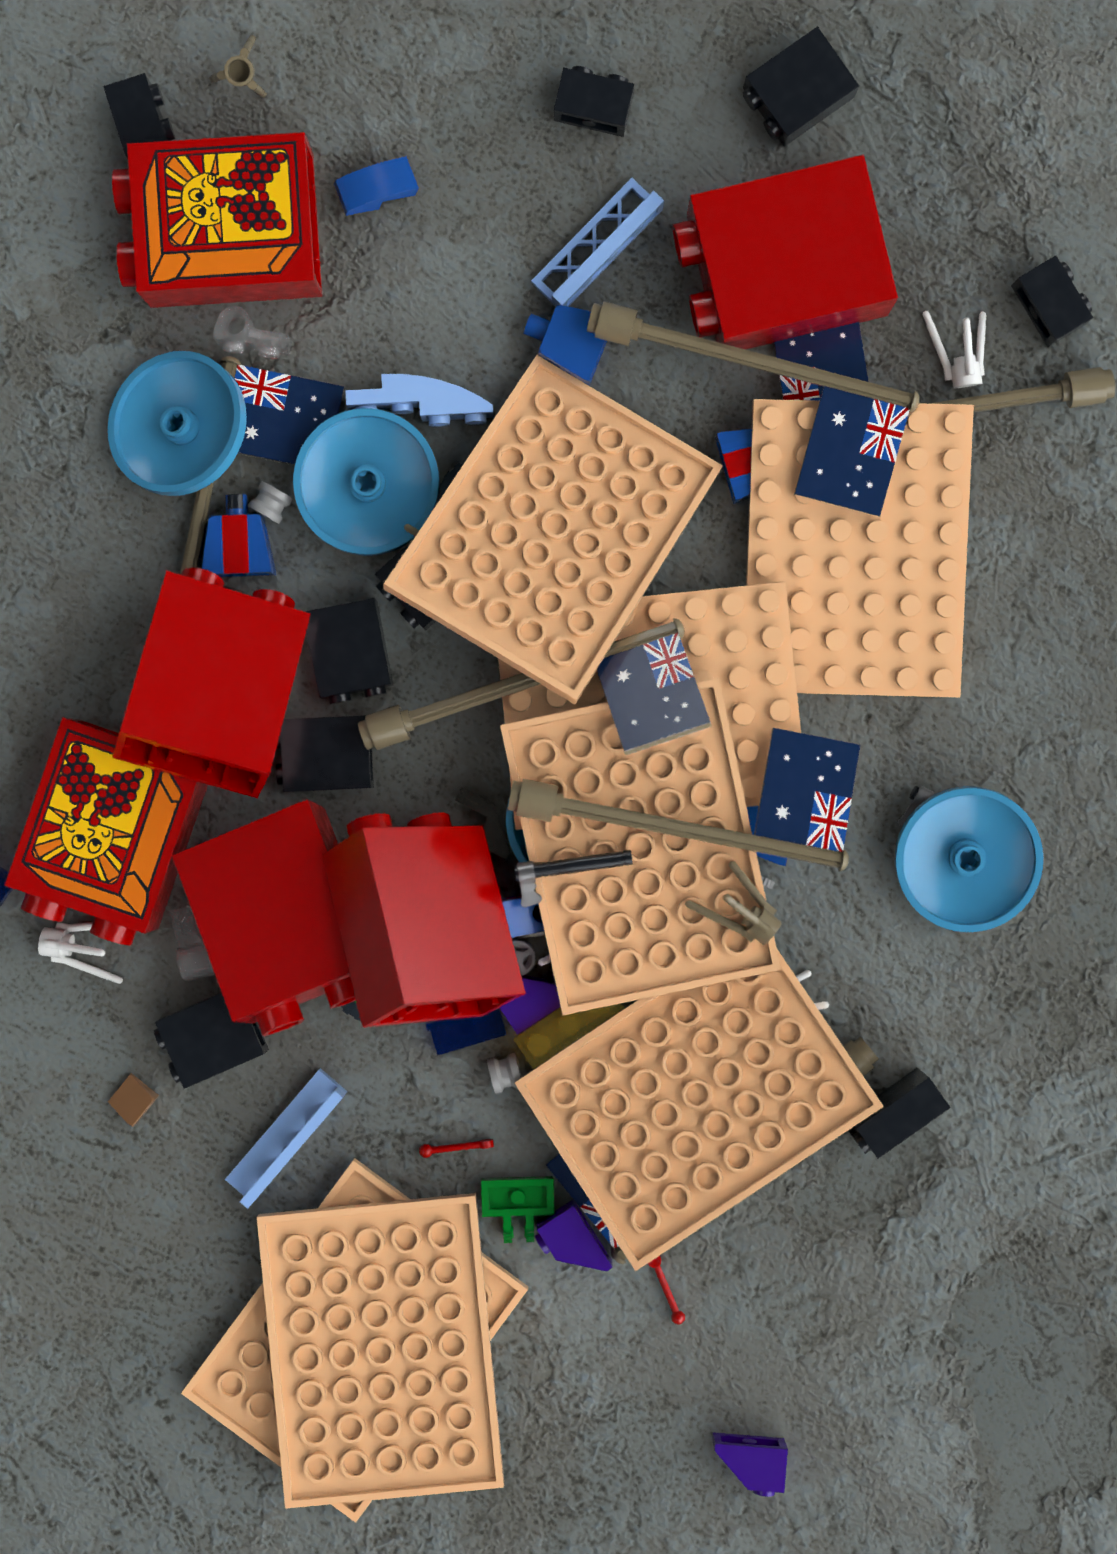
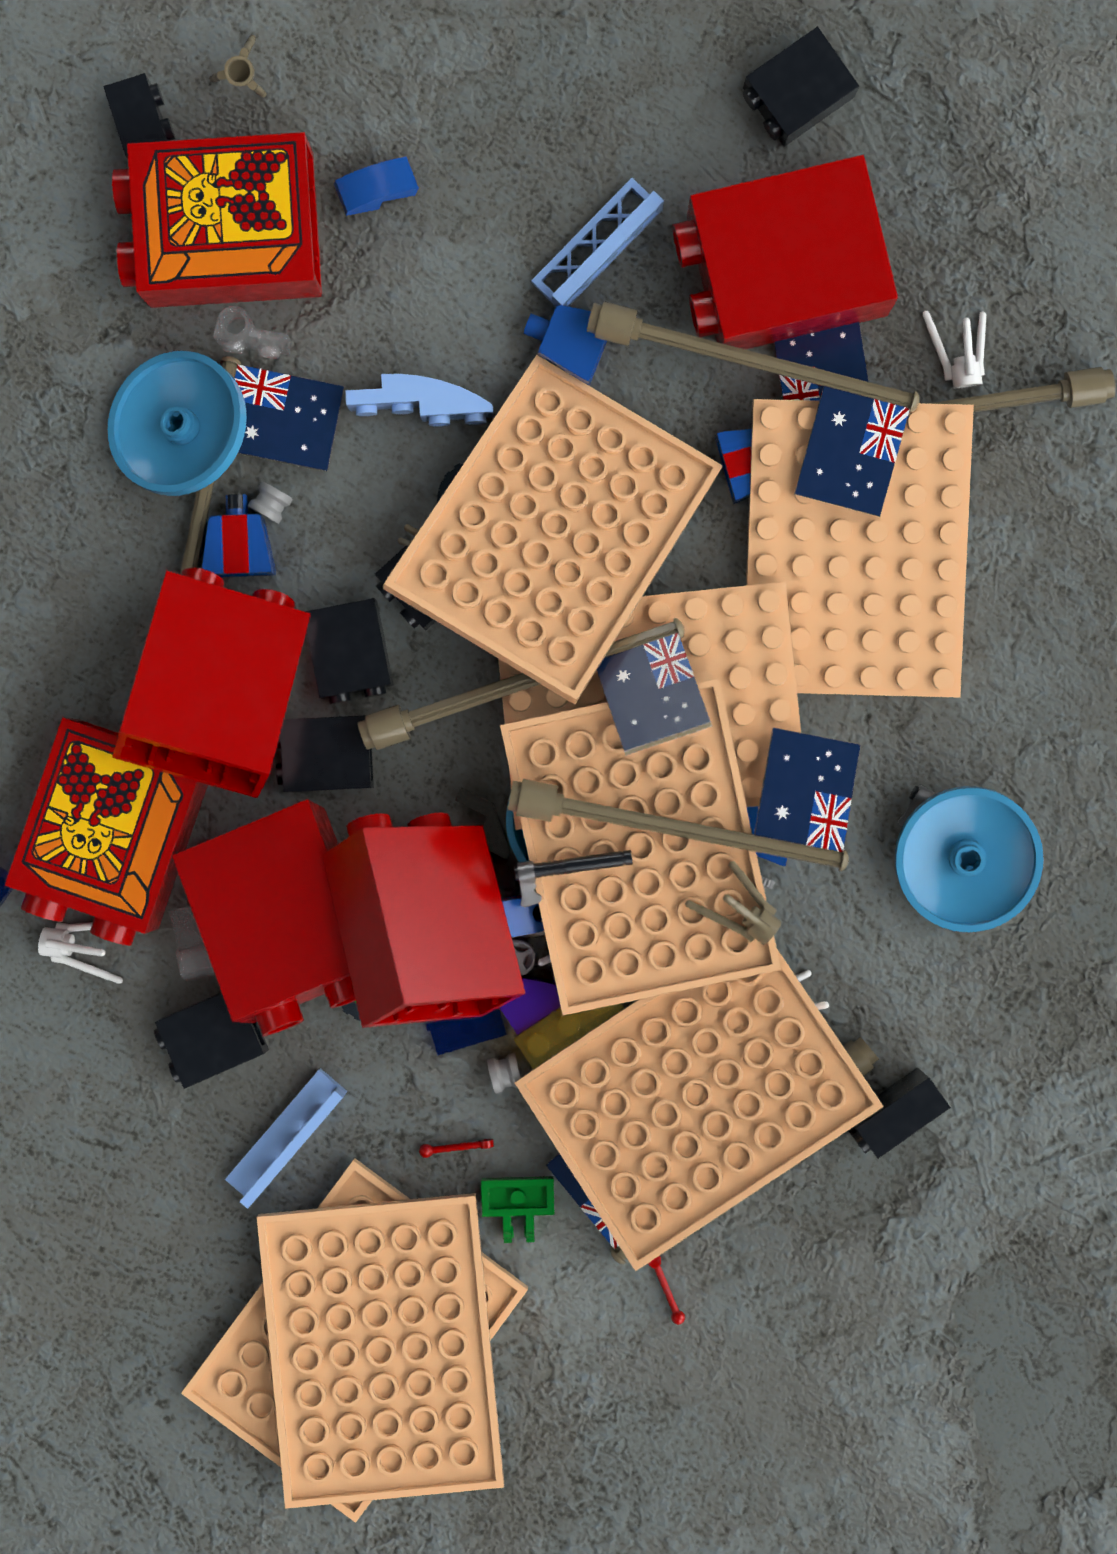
(133, 1099): medium nougat slope -> none
(365, 481): dark azure dish -> none
(572, 1239): dark purple slope -> none
(593, 100): black brick -> none
(754, 1460): dark purple slope -> none
(1053, 300): black brick -> none

